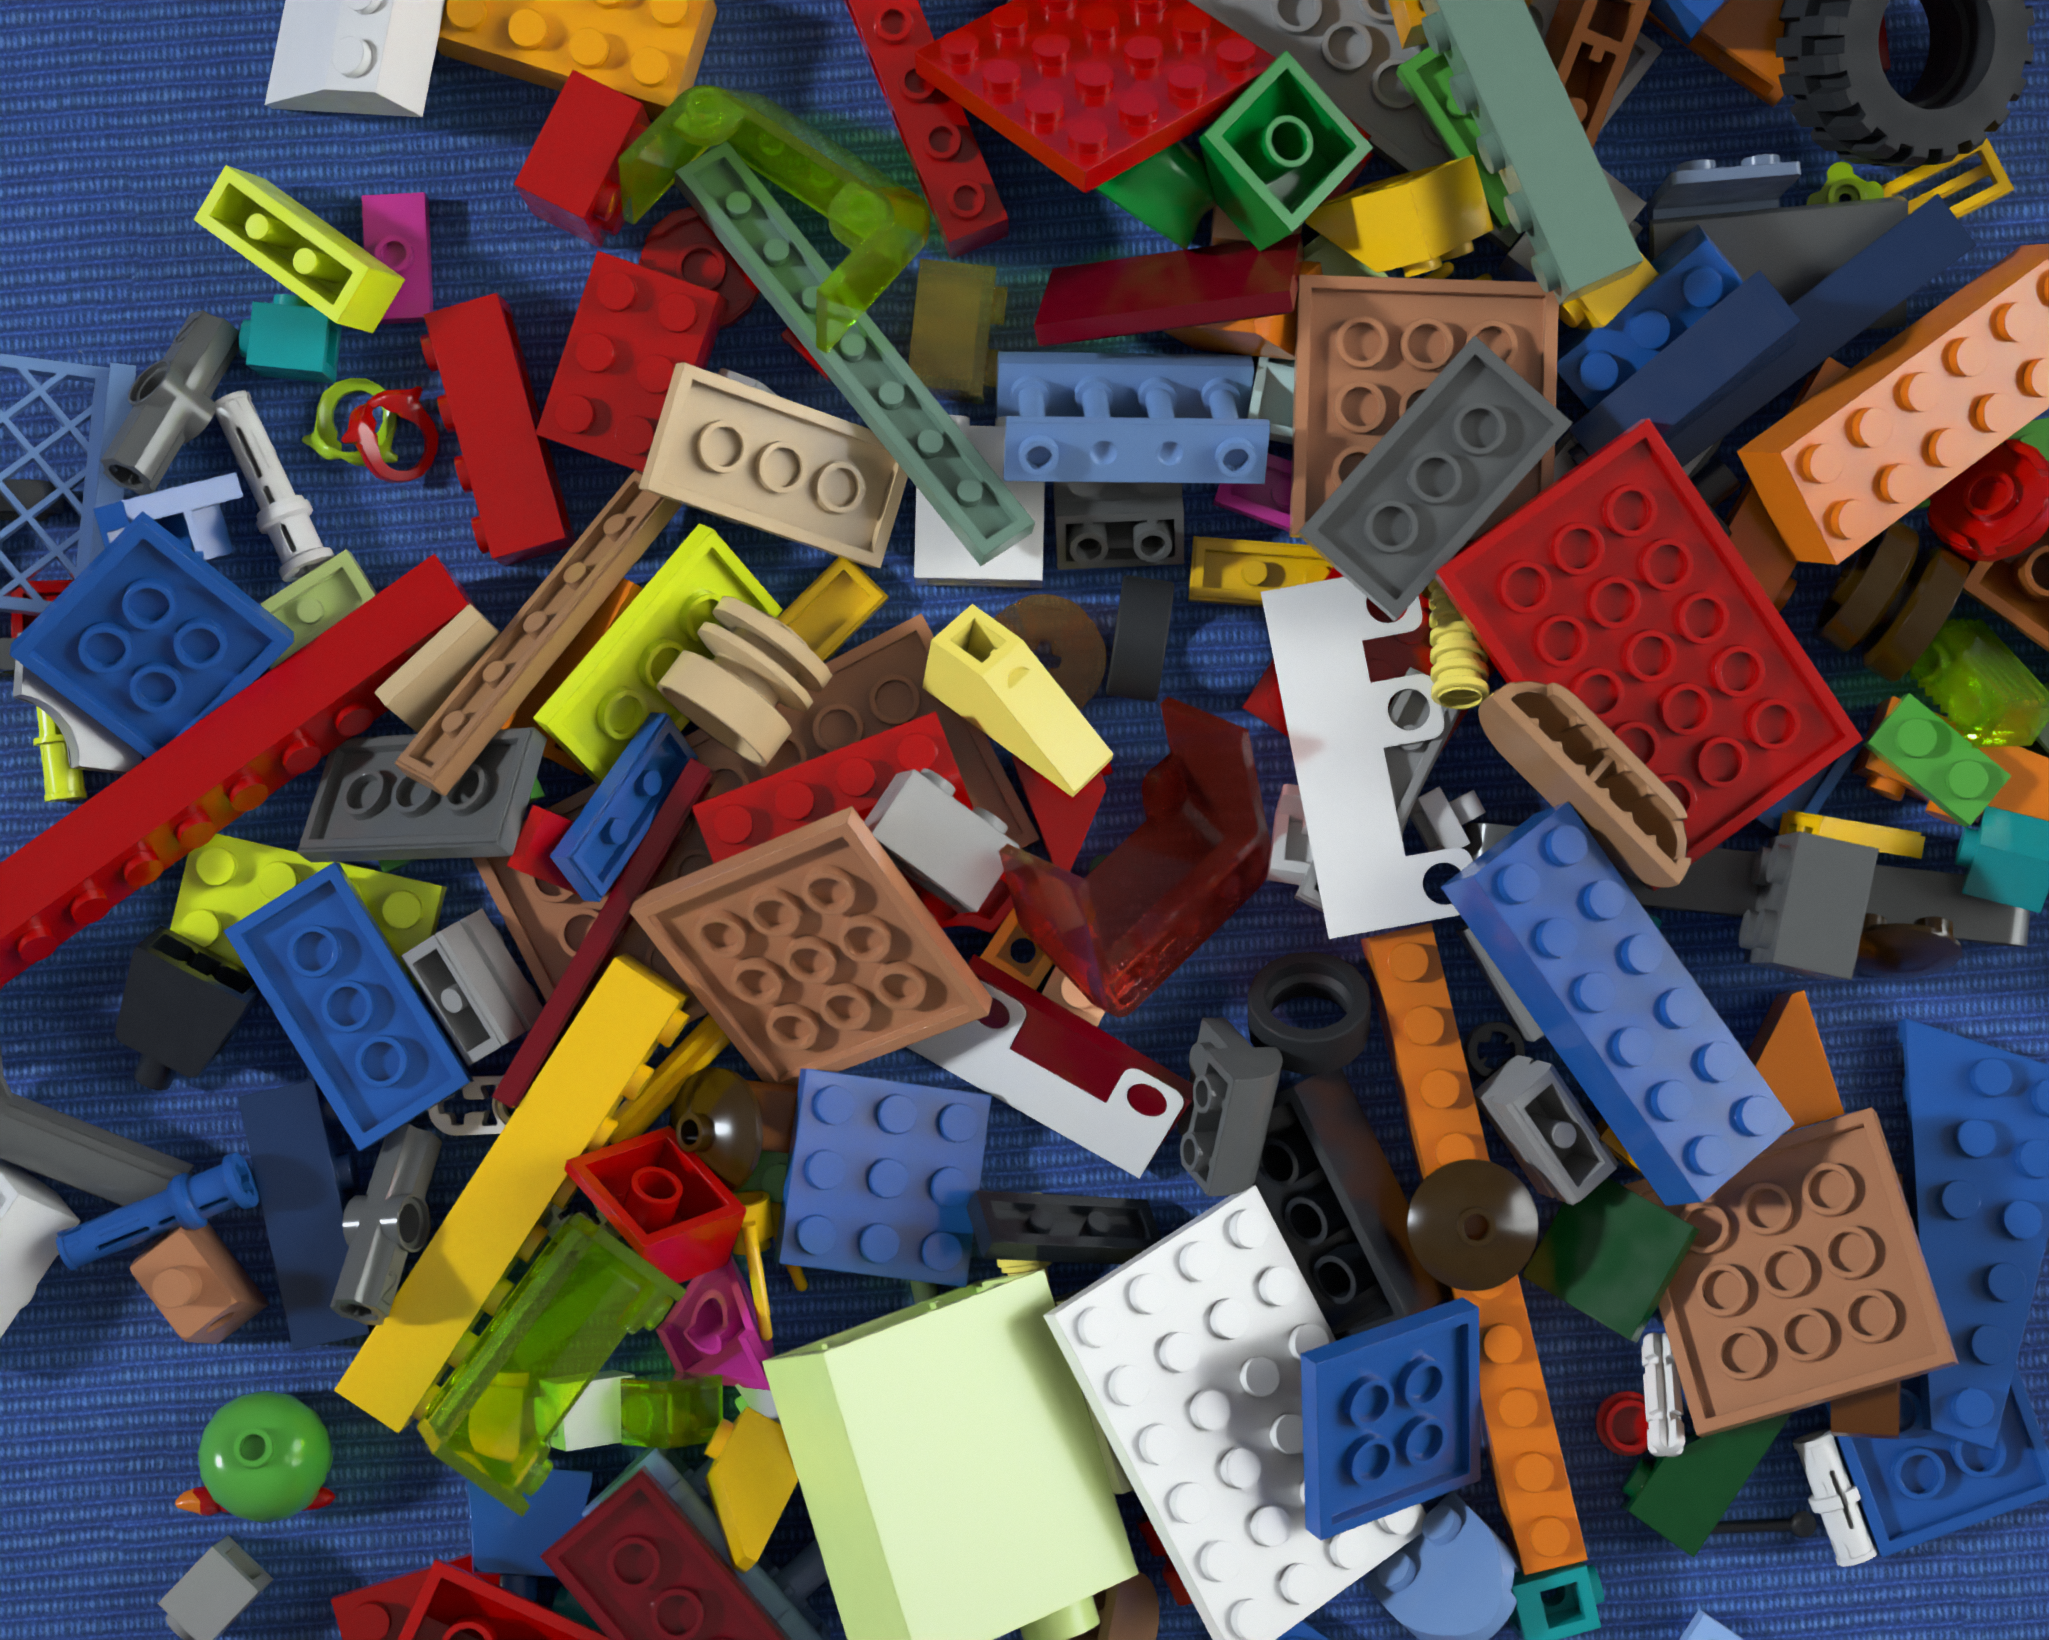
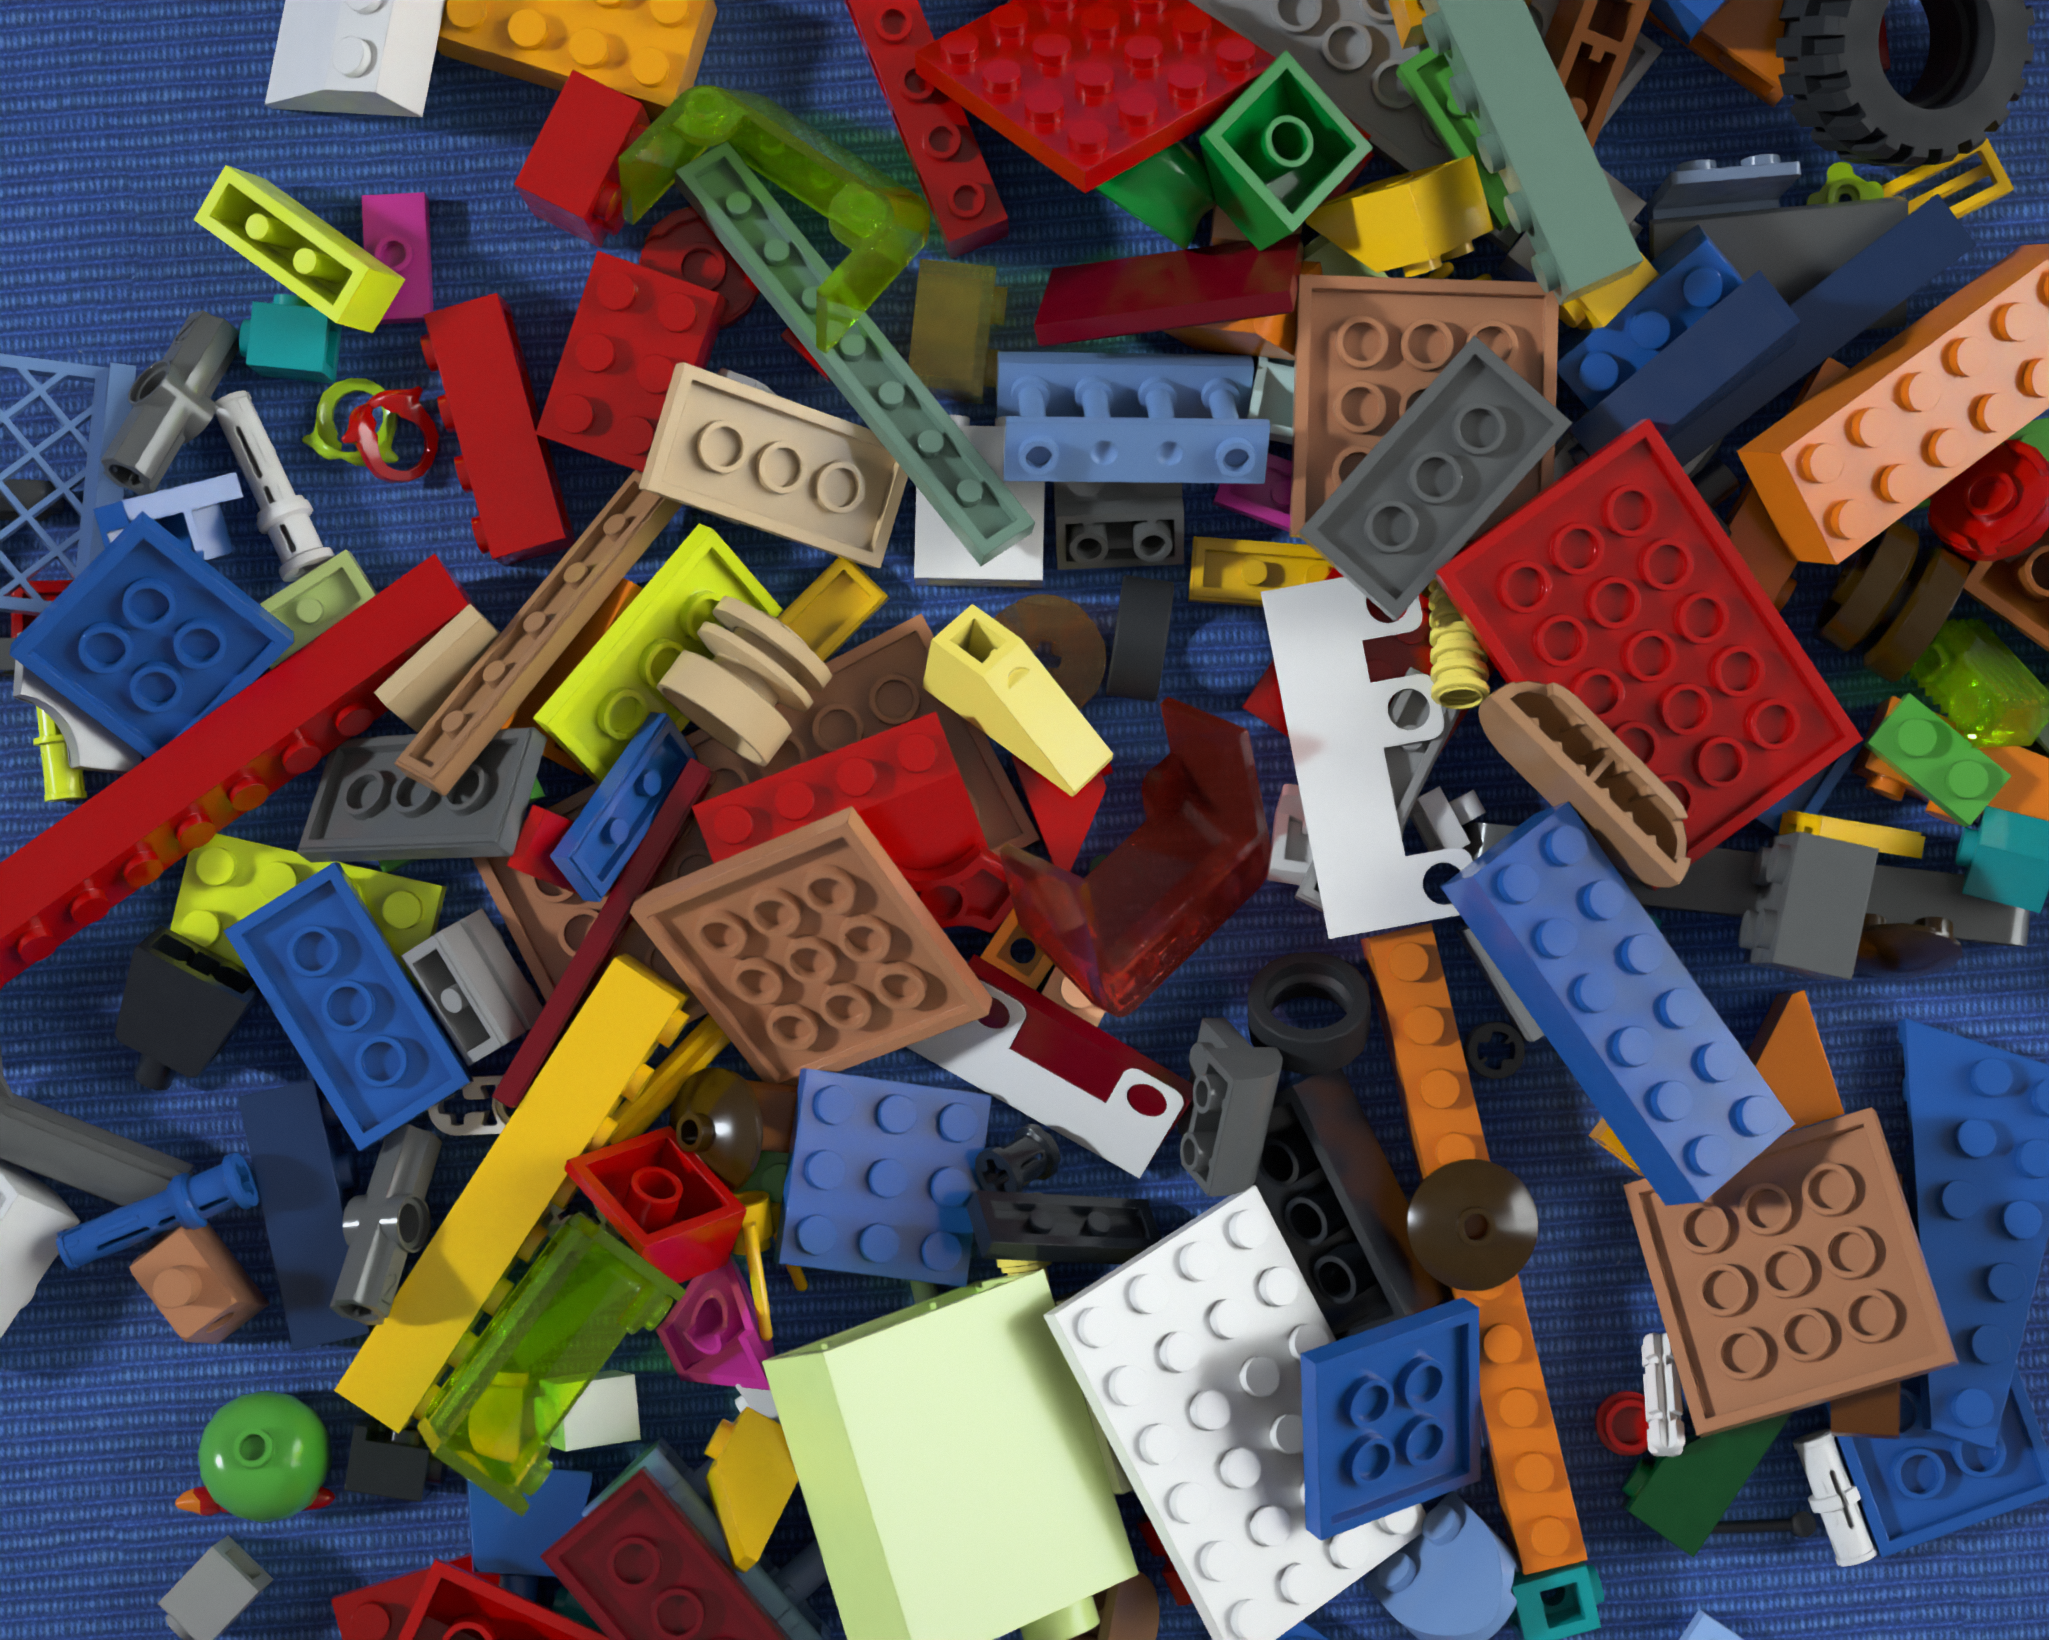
(392, 1463): none -> black brick
(670, 1409): clear neon green brick -> none
(939, 839): light grey brick -> none
(1018, 1161): none -> black bush
(1545, 1129): light grey brick -> none
(1612, 1256): dark green tile -> none

